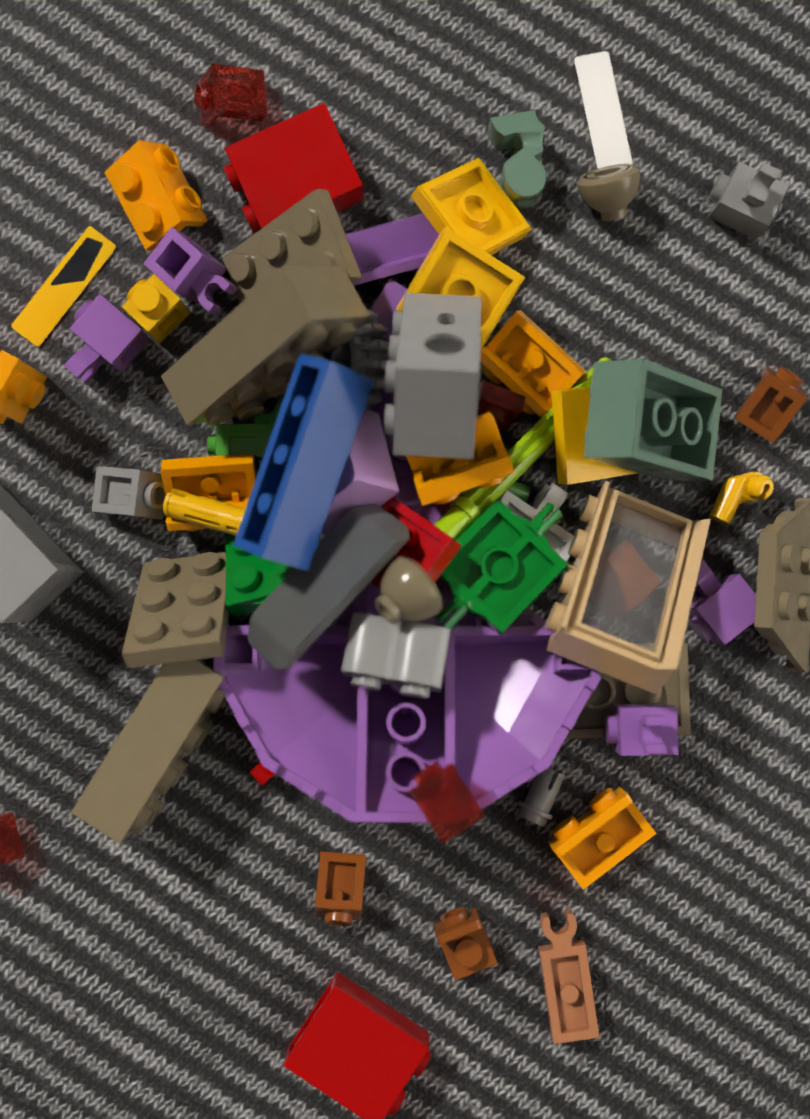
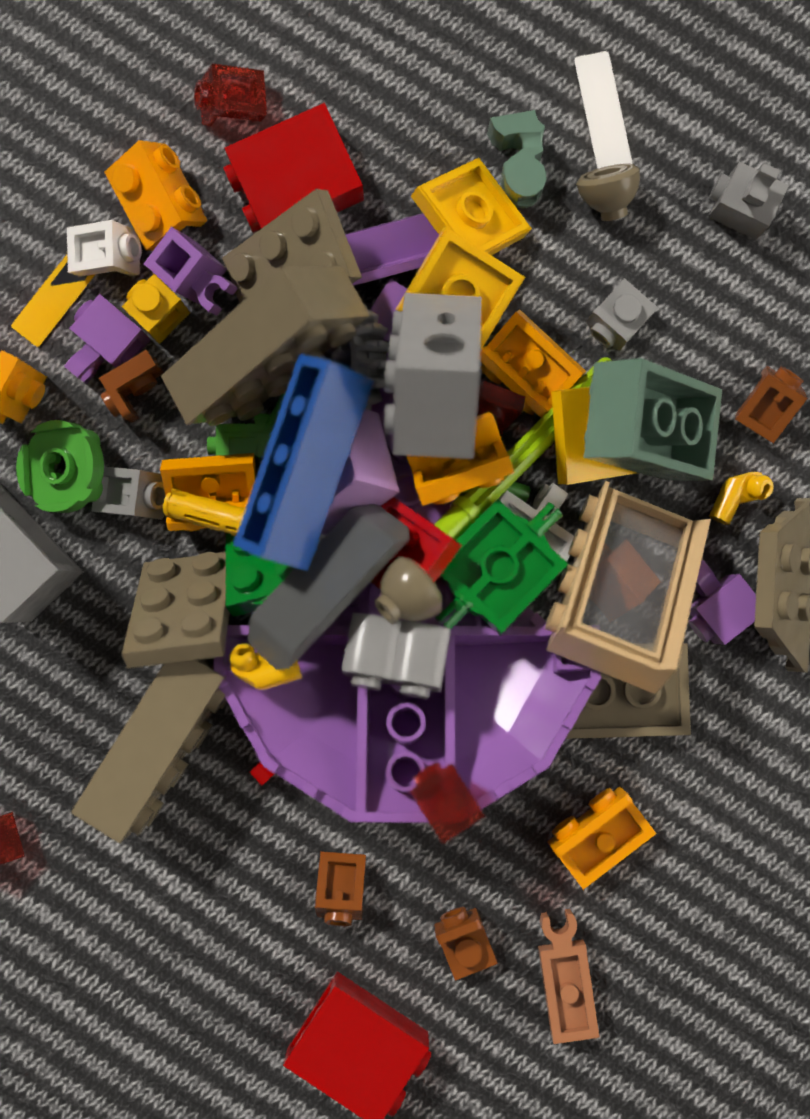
(83, 469): none -> bright green plate
(103, 249): none -> white bracket
(133, 377): none -> dark orange bracket
(257, 672): none -> yellow arm
(541, 797): light grey pin -> none
(620, 316): none -> light grey bracket
(642, 729): medium lavender brick -> none

